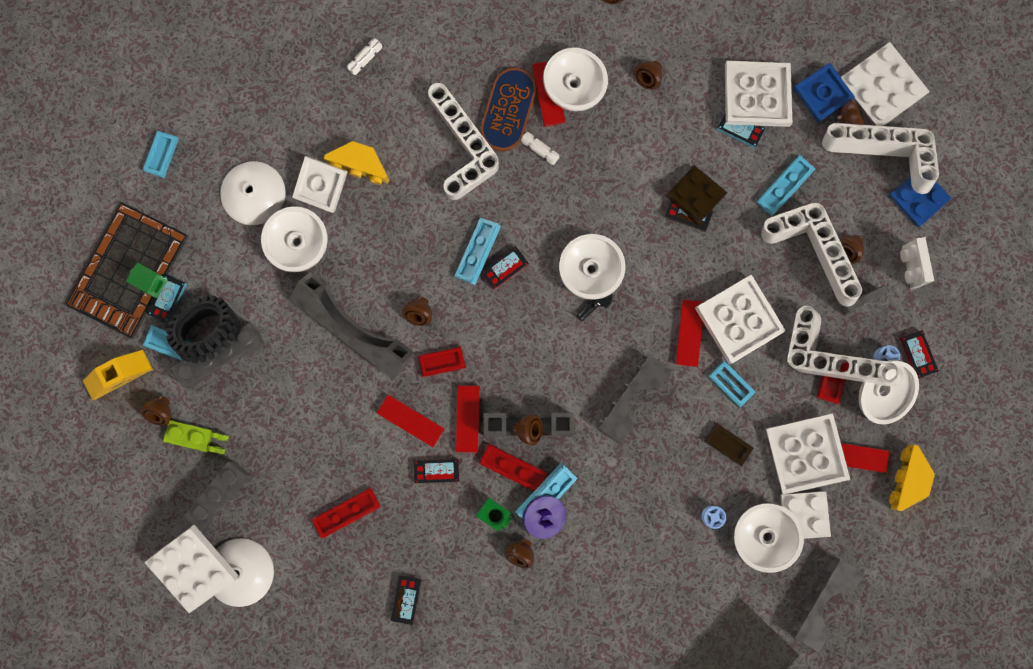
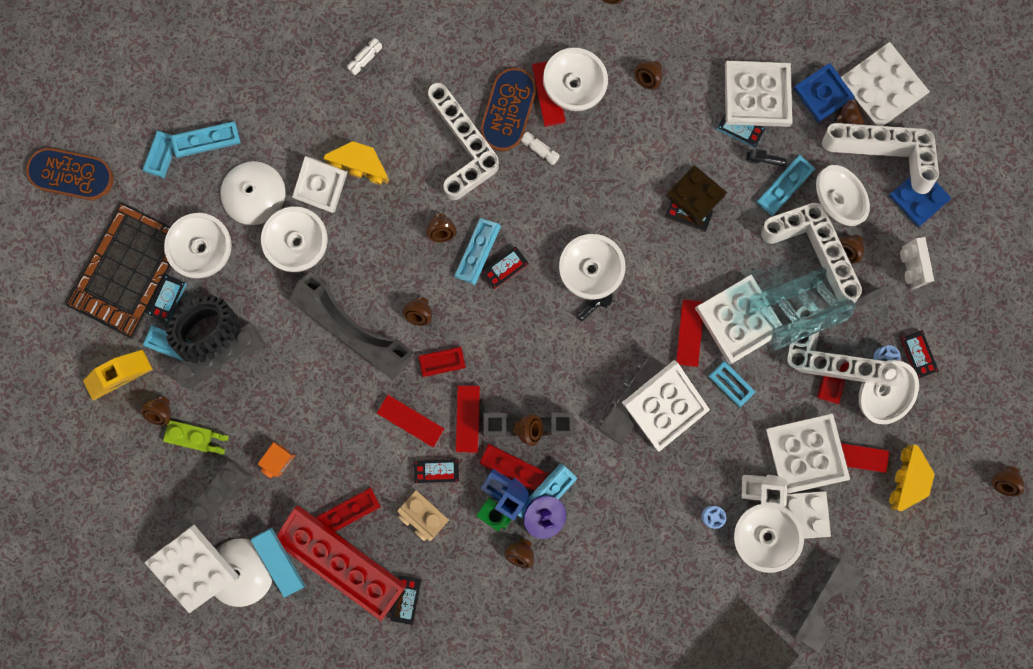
(69, 174): none -> tile
(146, 280): green brick -> none
(188, 235): none -> white dish
(205, 139): none -> medium azure tile
(275, 460): none -> orange brick
(277, 562): none -> medium azure tile
(340, 563): none -> red plate
(422, 516): none -> tan bracket
(441, 229): none -> reddish brown brick
(510, 493): none -> blue brick
(666, 406): none -> white plate
(729, 444): dark brown tile -> none
(757, 156): none -> black bar
(769, 490): none -> white brick
(800, 326): none -> clear light blue fence
(842, 195): none -> white dish
(1008, 482): none -> reddish brown brick

